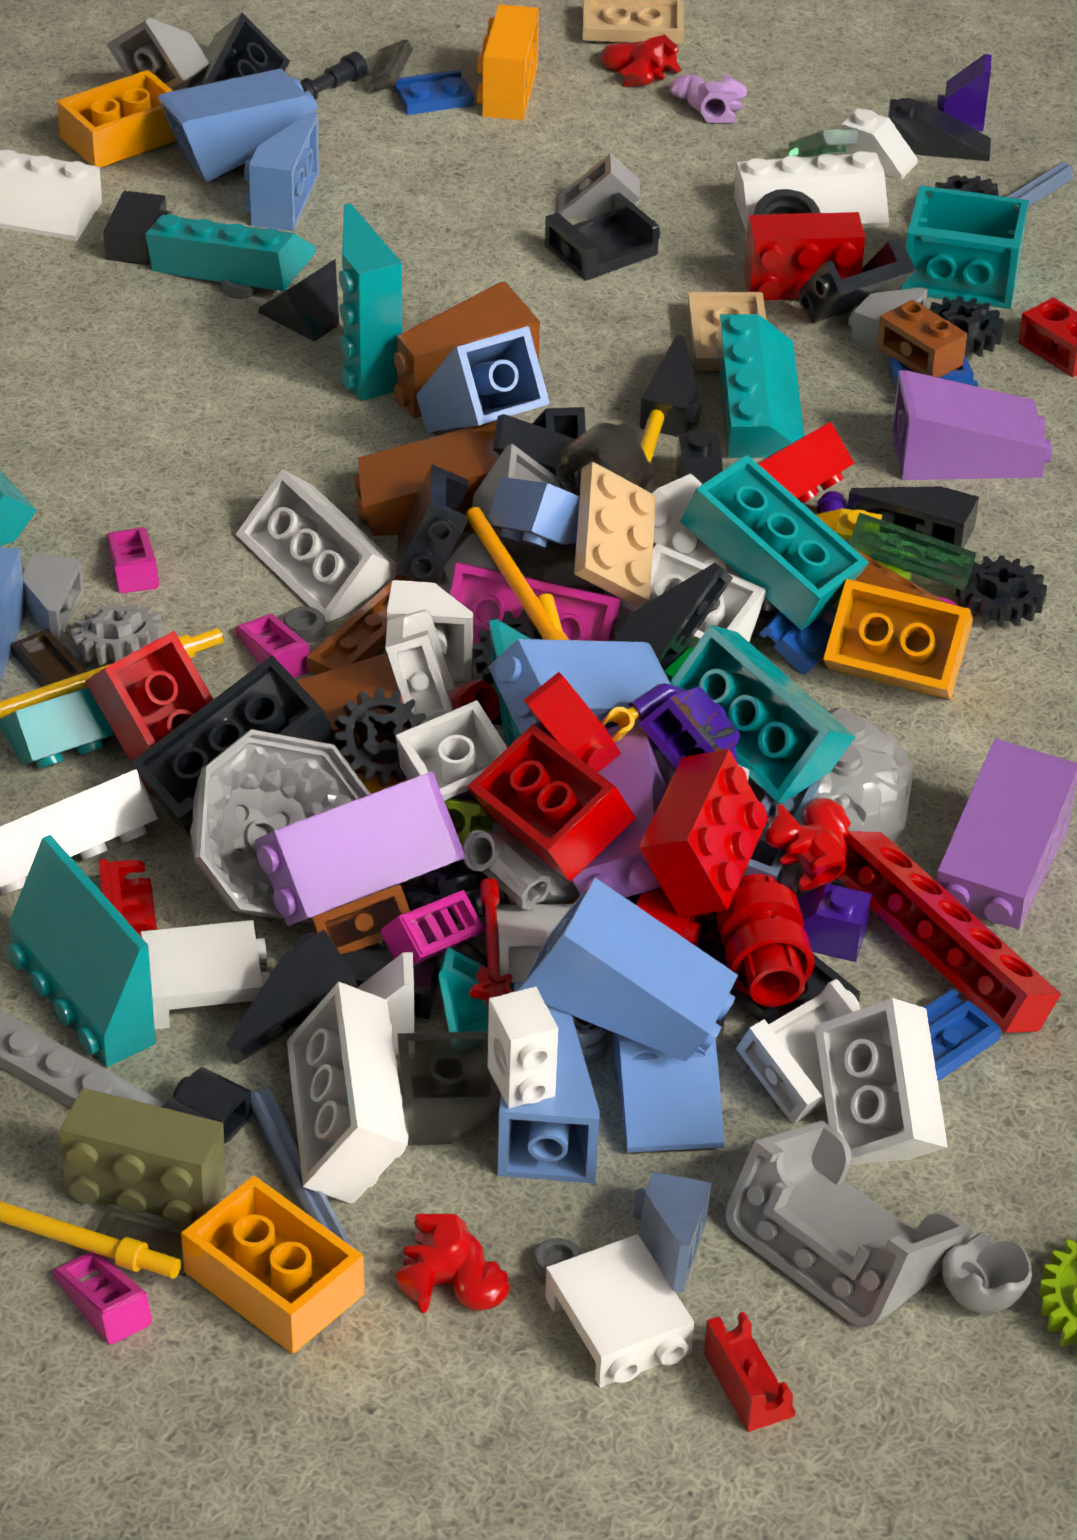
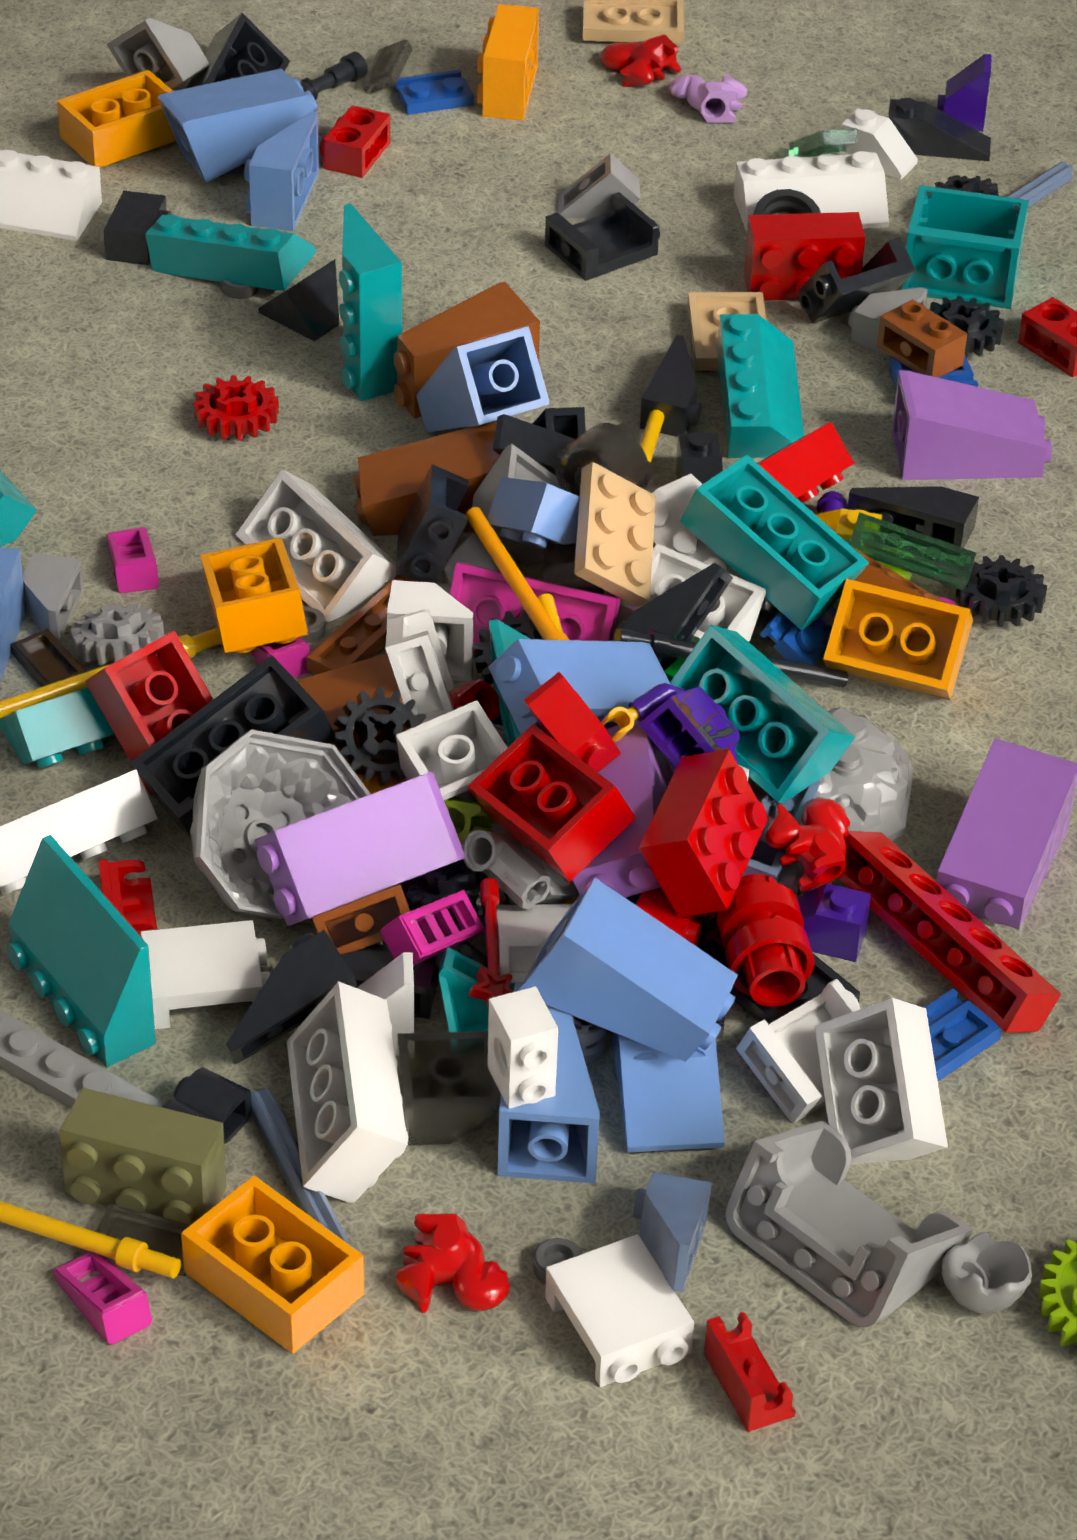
(236, 407): none -> red gear
(254, 595): none -> light orange brick
(356, 141): none -> red brick
(664, 645): none -> black bar

